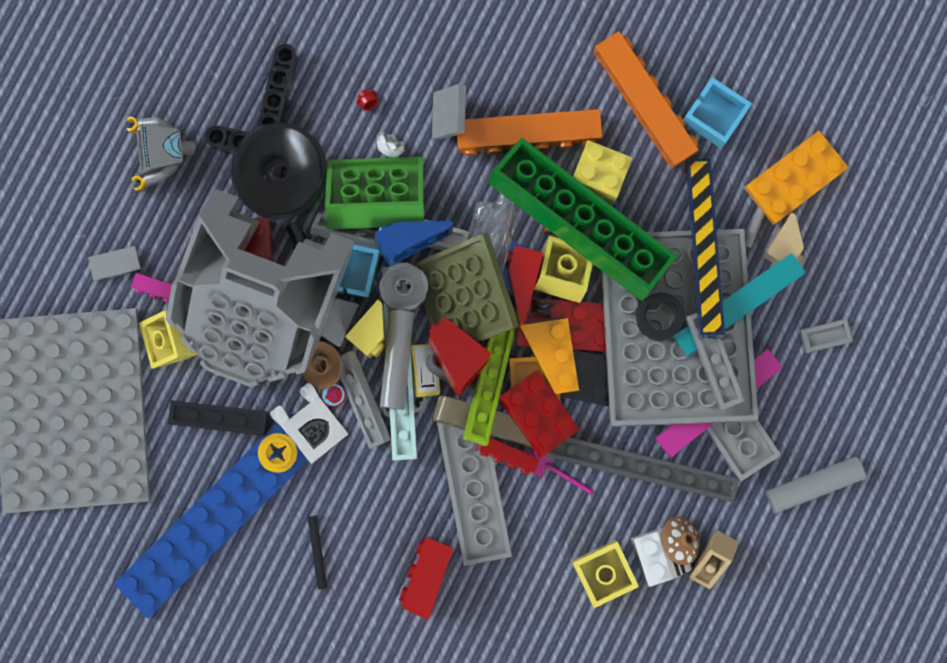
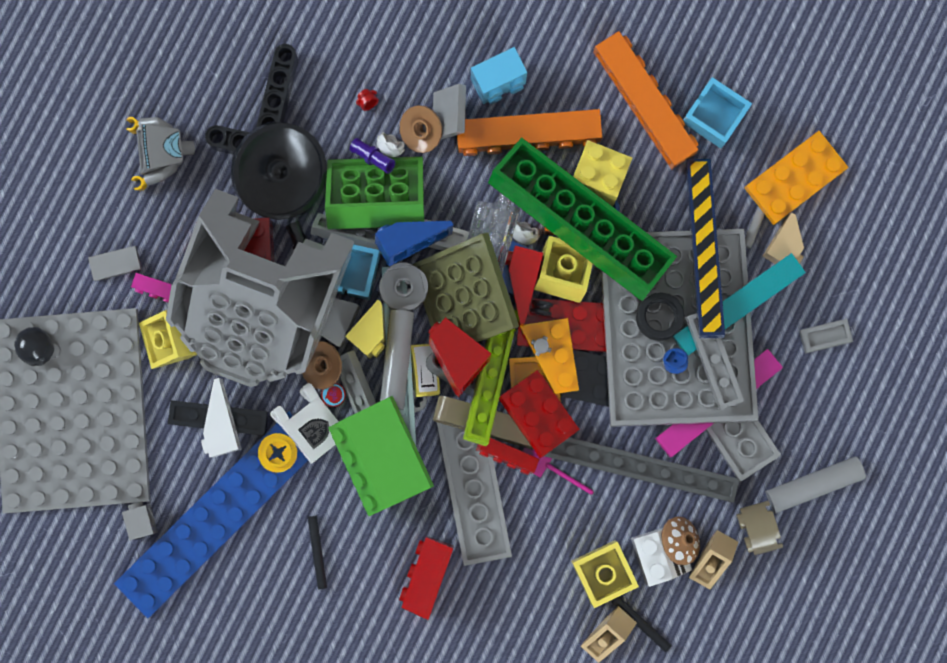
(34, 346): none -> black hair
(139, 521): none -> light grey brick
(219, 428): none -> white slope
(372, 155): none -> dark purple pin
(380, 456): none -> bright green slope
(412, 129): none -> medium nougat dish
(499, 76): none -> medium azure piece
(525, 234): none -> white plate
(541, 346): none -> light grey piece
(609, 634): none -> tan slope
(643, 625): none -> black bar
(675, 361): none -> blue tile
(760, 528): none -> dark tan brick

